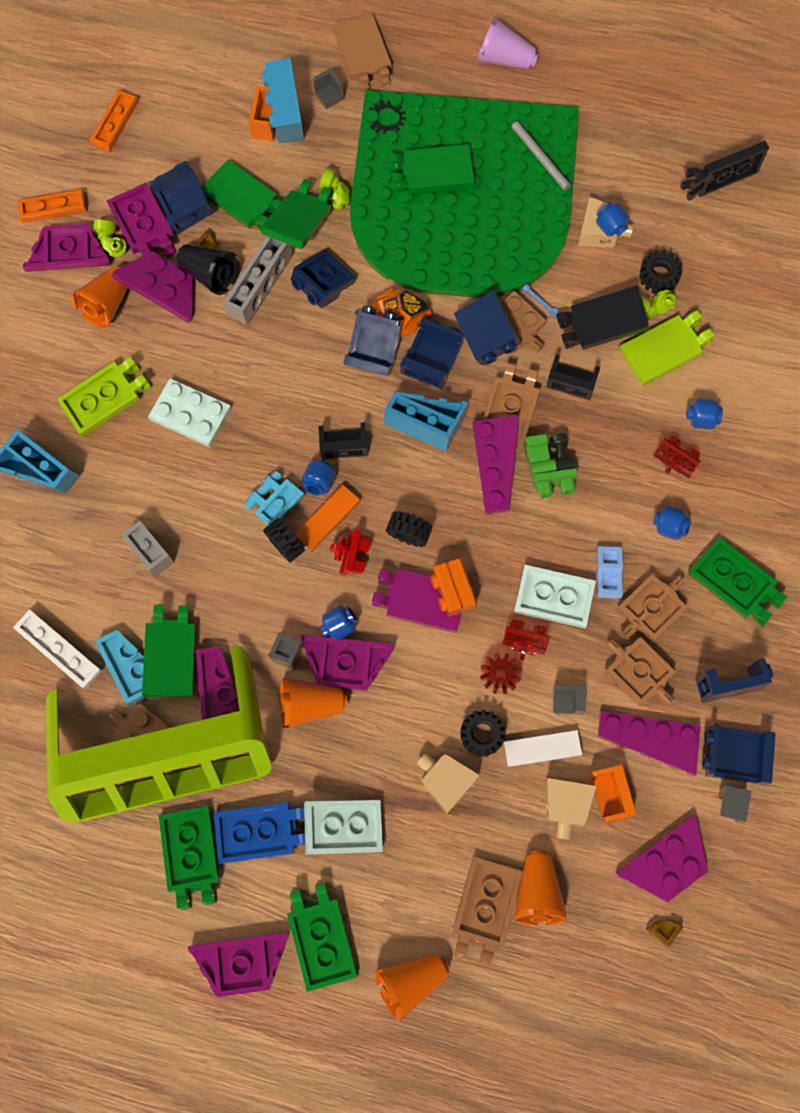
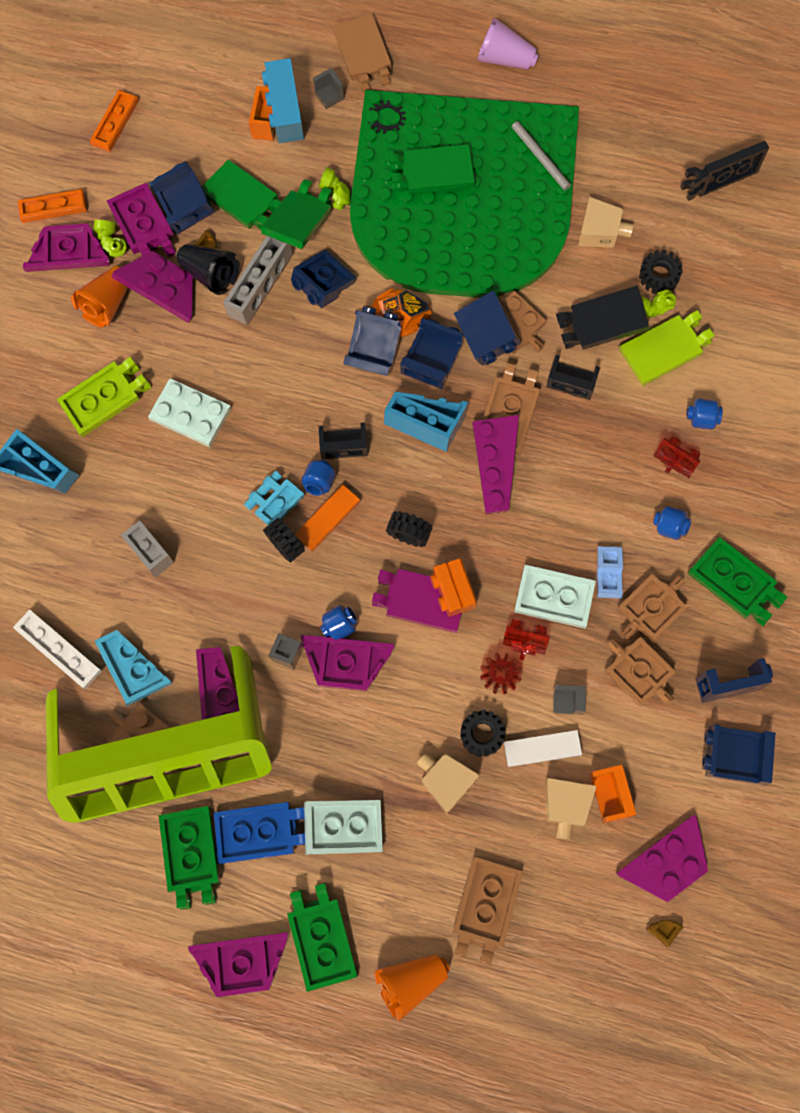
(168, 655): green tile -> none
(308, 702): orange cone -> none
(354, 543): red hips -> none
(539, 892): orange cone -> none
(550, 472): bright green hips -> none
(553, 311): medium blue hinge -> none
(612, 219): blue head -> none
(663, 740): magenta wing -> none
(734, 803): dark grey panel -> none

